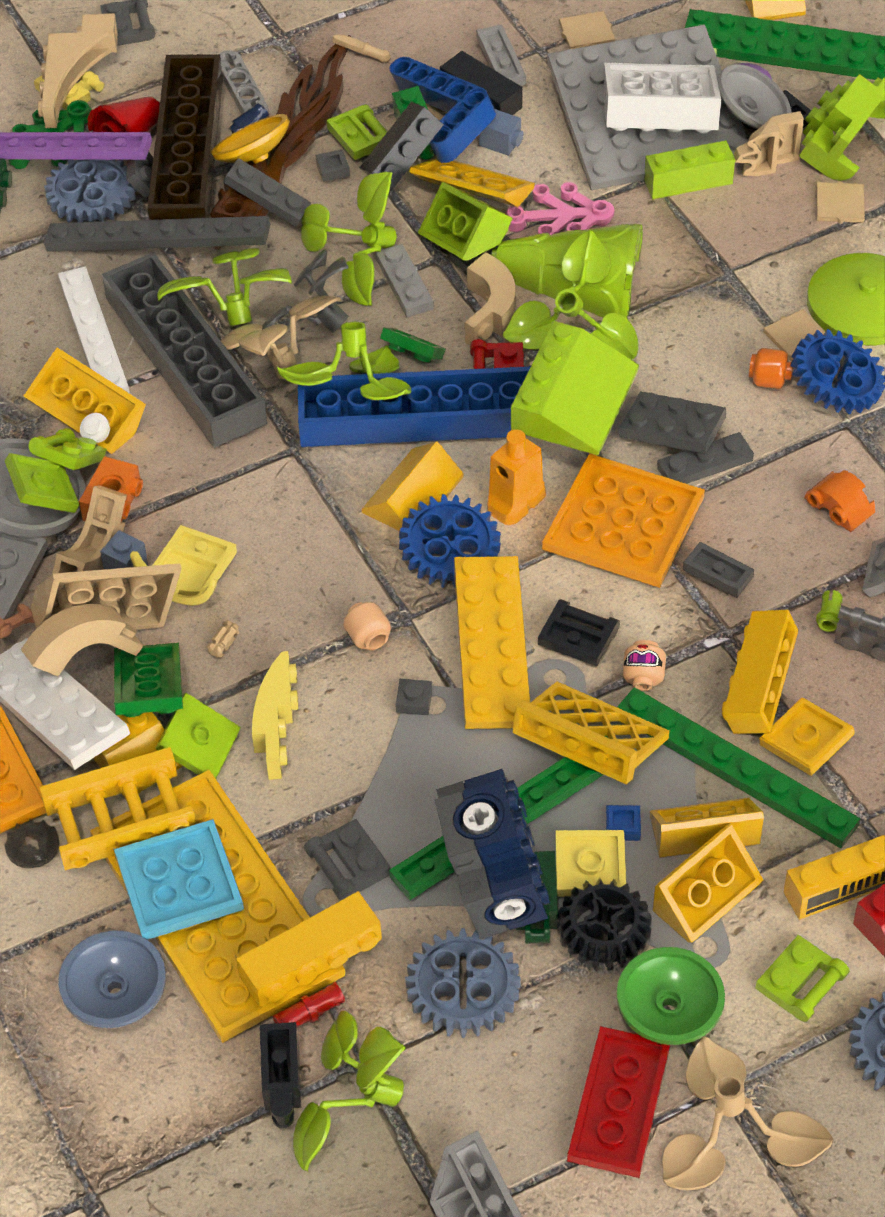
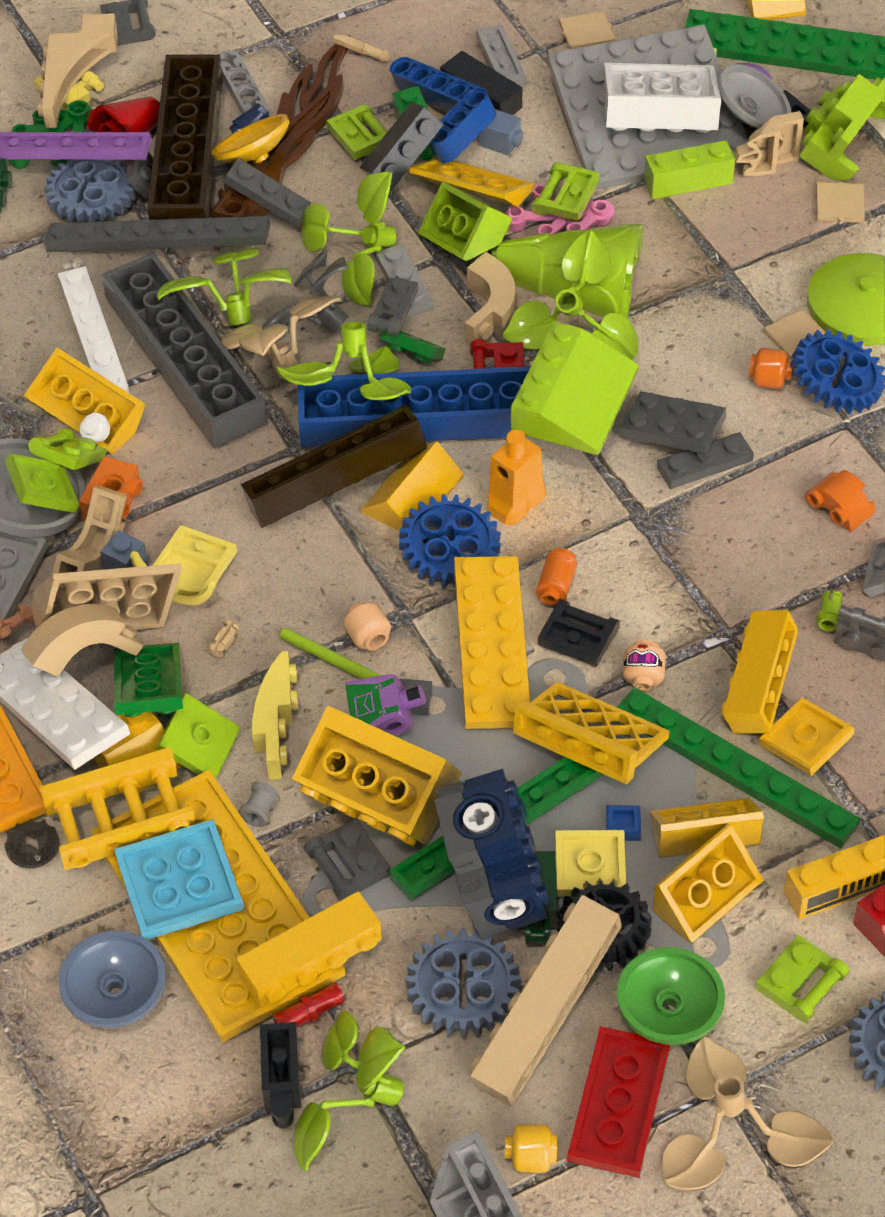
(259, 804): none -> light grey bush
(326, 654): none -> lime bar
(332, 165): dark grey plate -> none
(334, 466): none -> dark brown brick
(374, 776): none -> yellow brick
(384, 702): none -> torso
(393, 306): none -> dark grey plate
(531, 1148): none -> yellow head
(545, 1000): none -> tan brick
(556, 576): none -> orange head
(572, 196): none -> lime plate
(623, 520): light orange plate -> none
(718, 569): dark grey plate -> none

